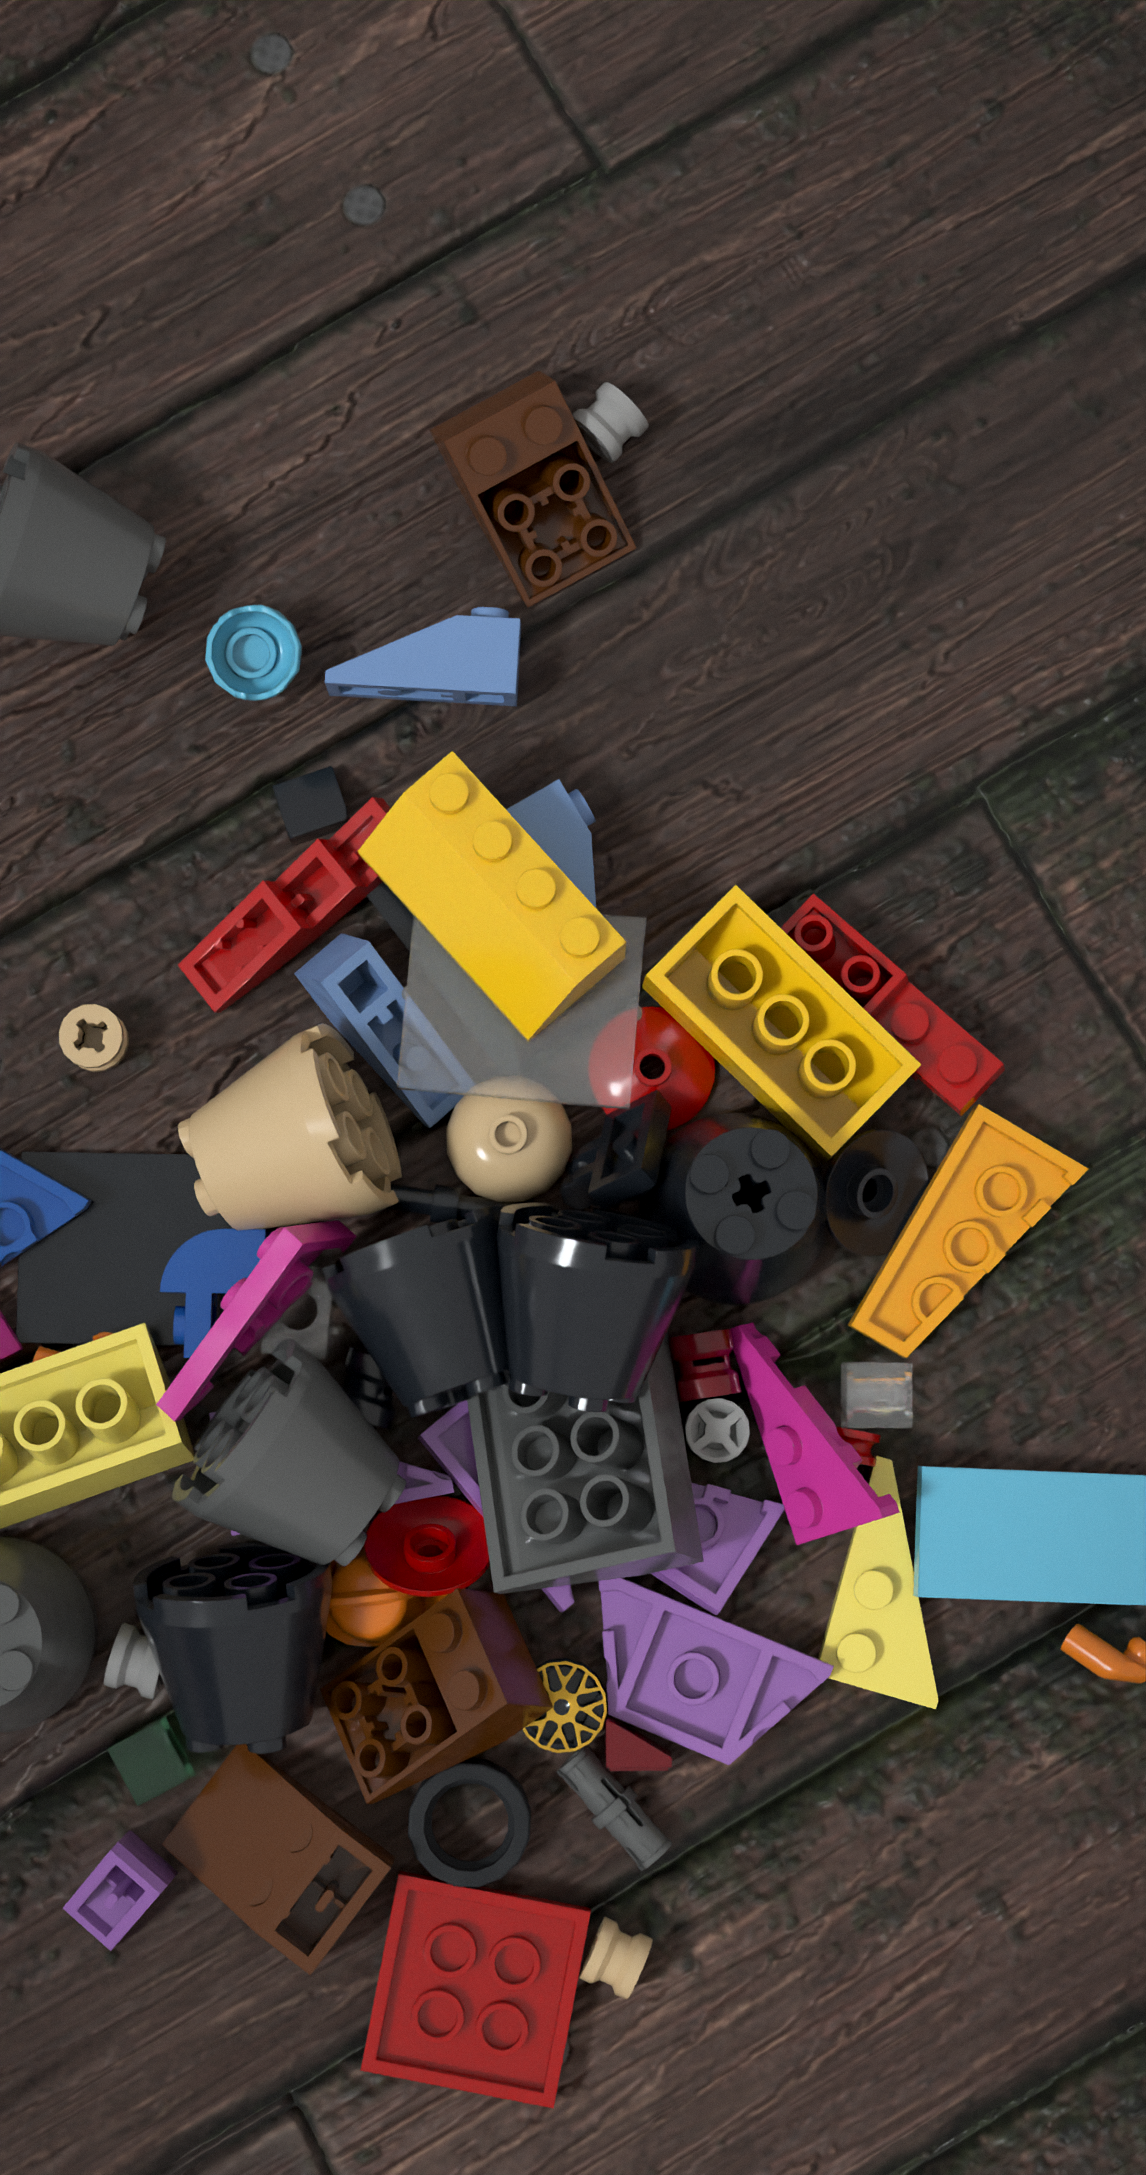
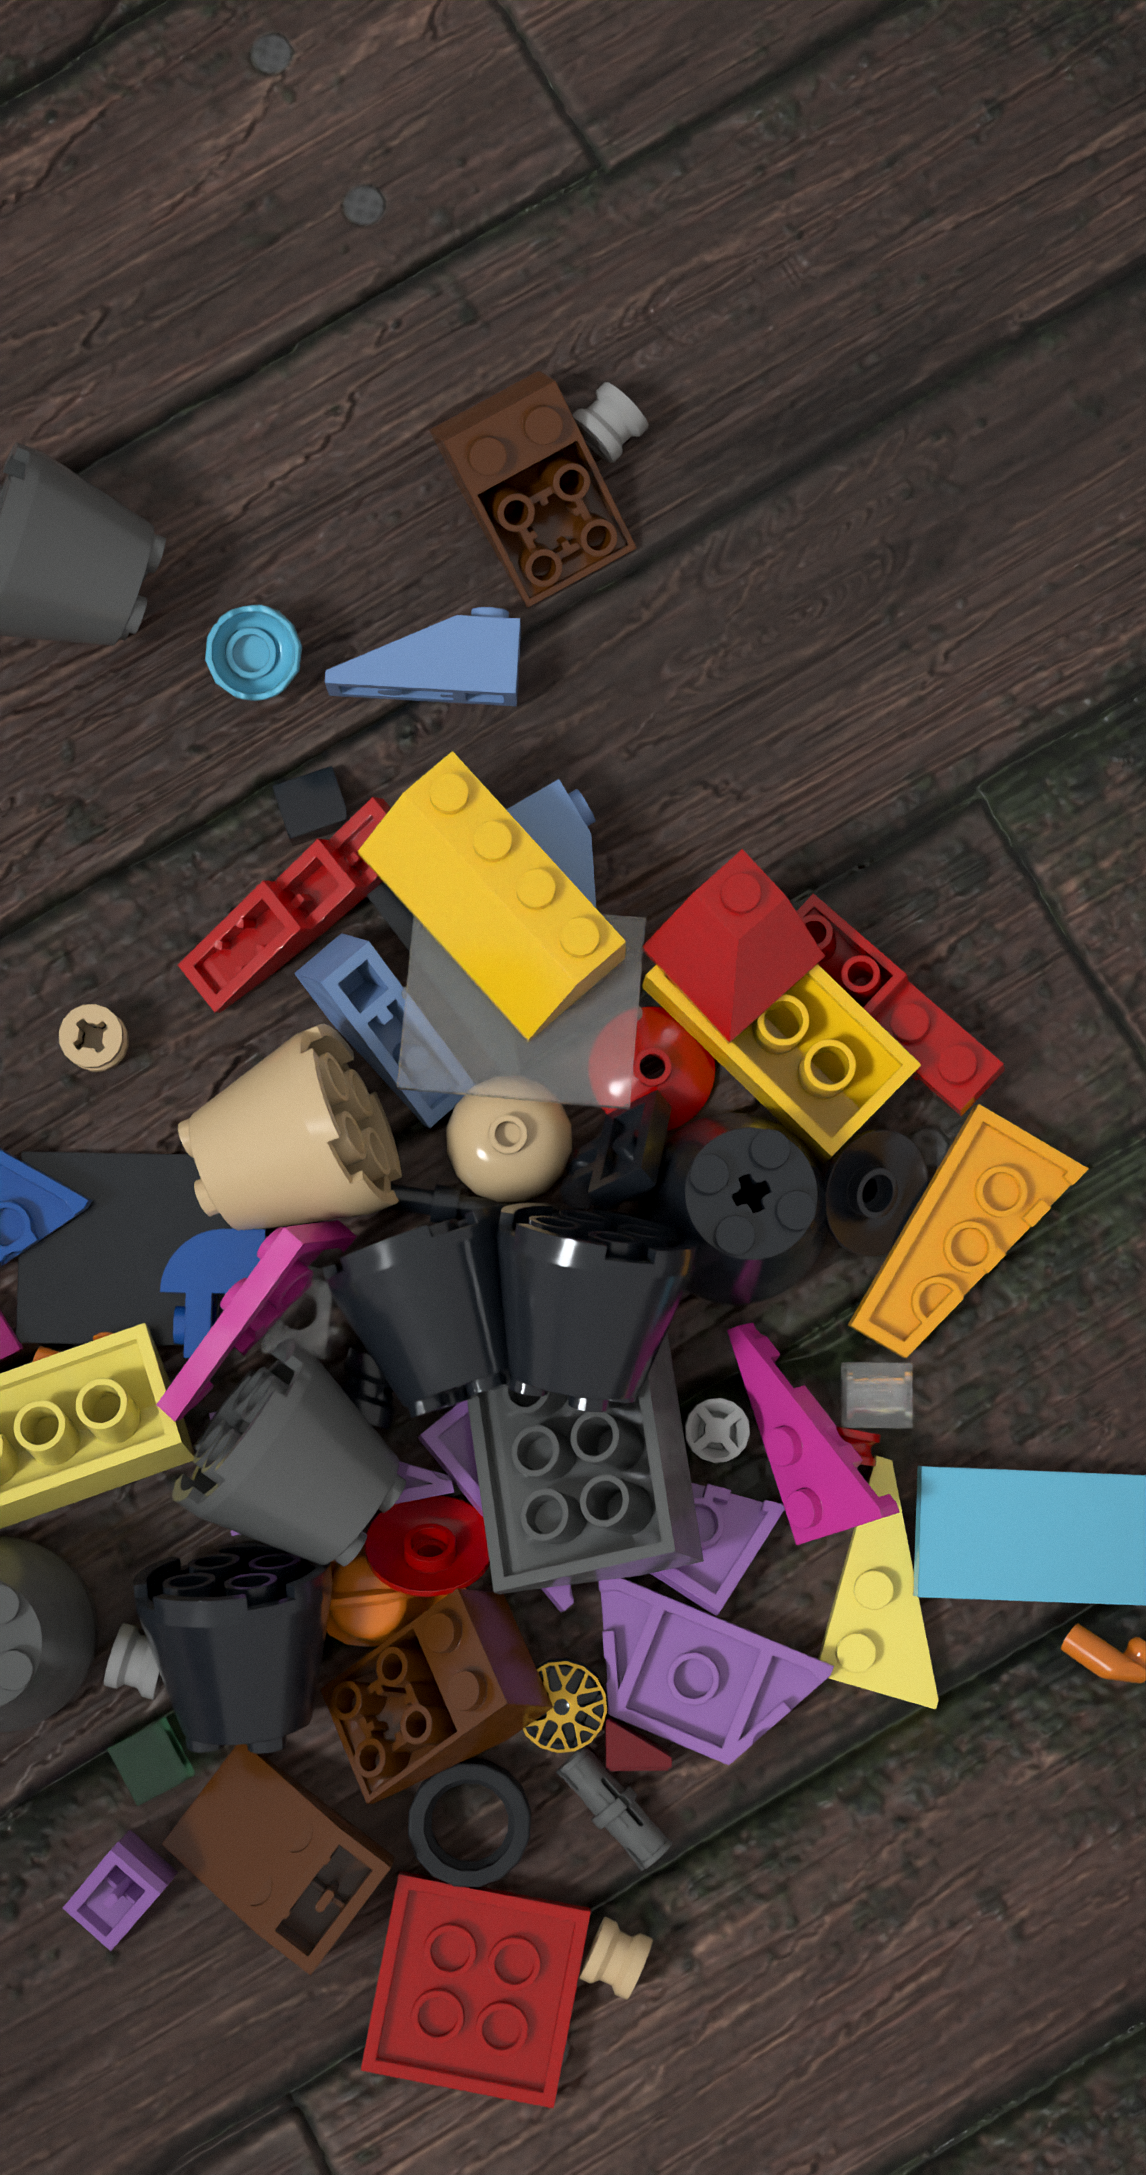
(709, 1379): dark red wheel -> none
(734, 946): none -> red slope

